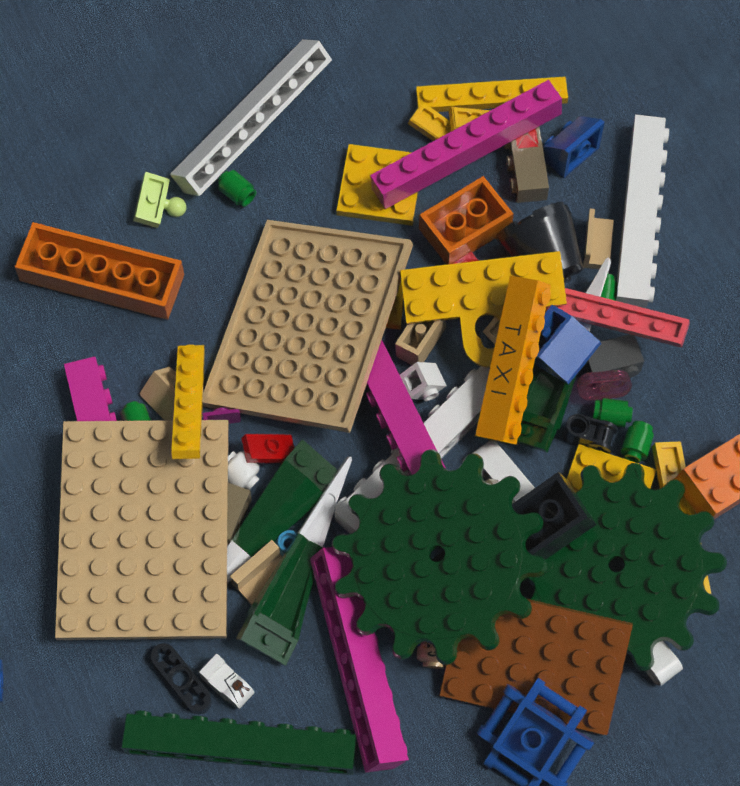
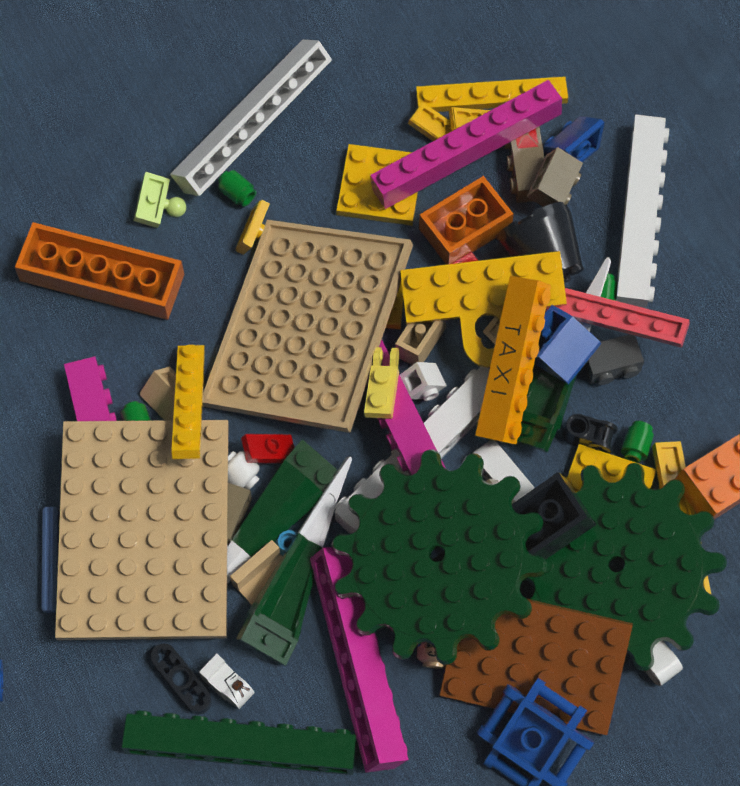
(49, 559): none -> medium blue axle
(231, 415): magenta bracket -> none
(253, 227): none -> yellow plate
(382, 385): none -> light yellow hinge
(555, 178): none -> dark tan brick
(597, 241): tan panel -> none
(602, 385): clear pink plate -> none
(613, 411): green brick -> none

